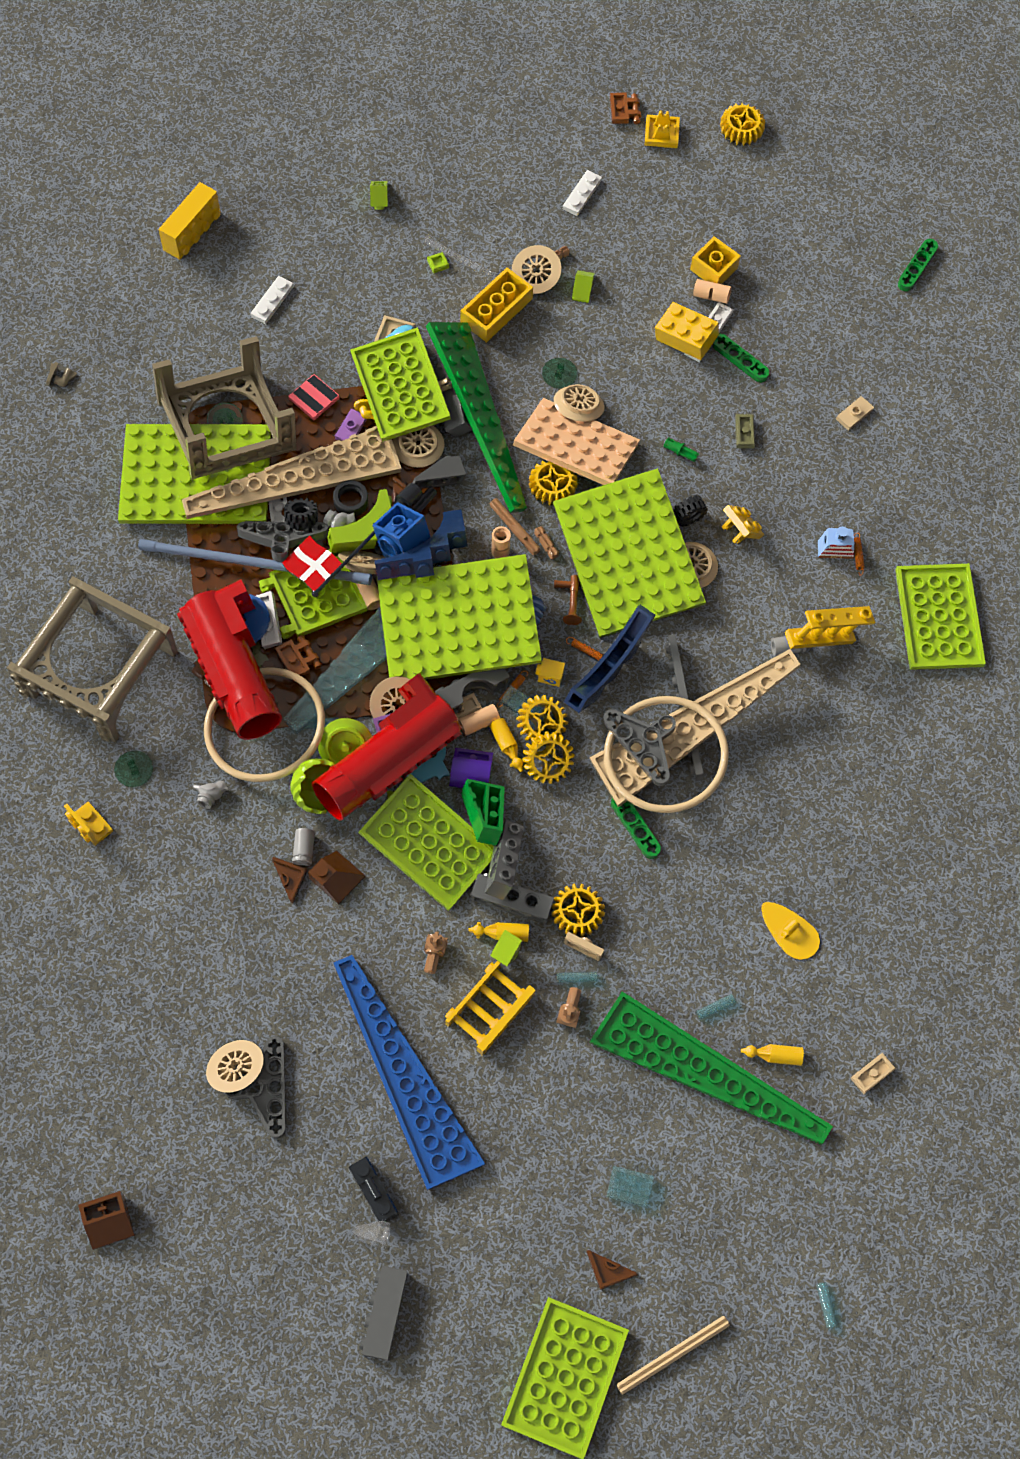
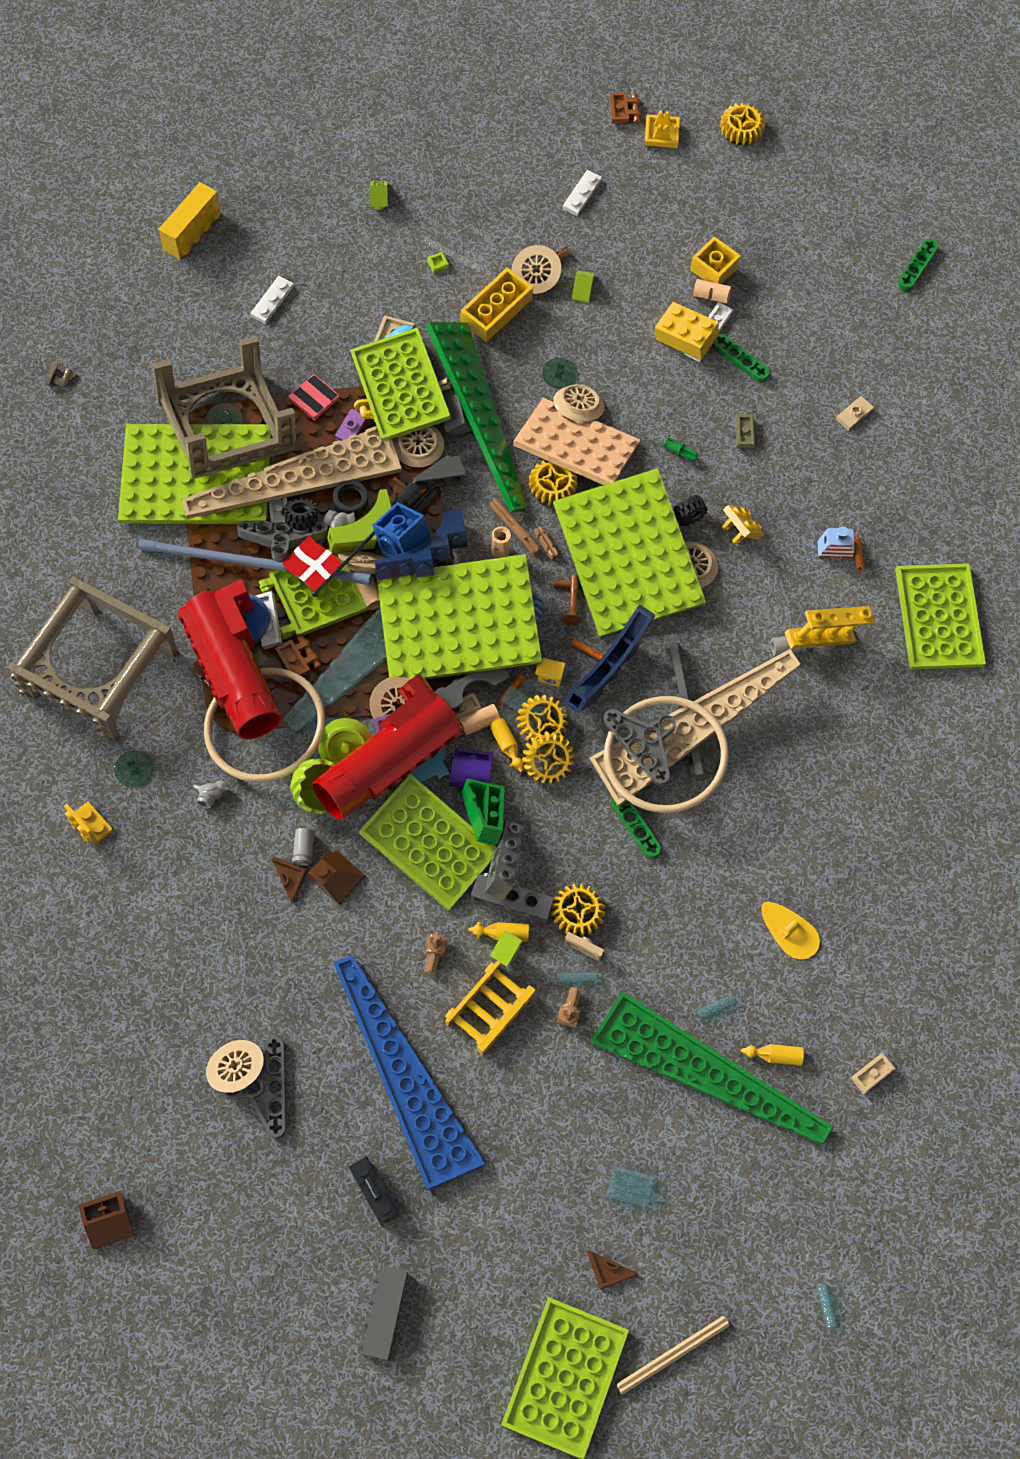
(373, 1233): clear tile -> none

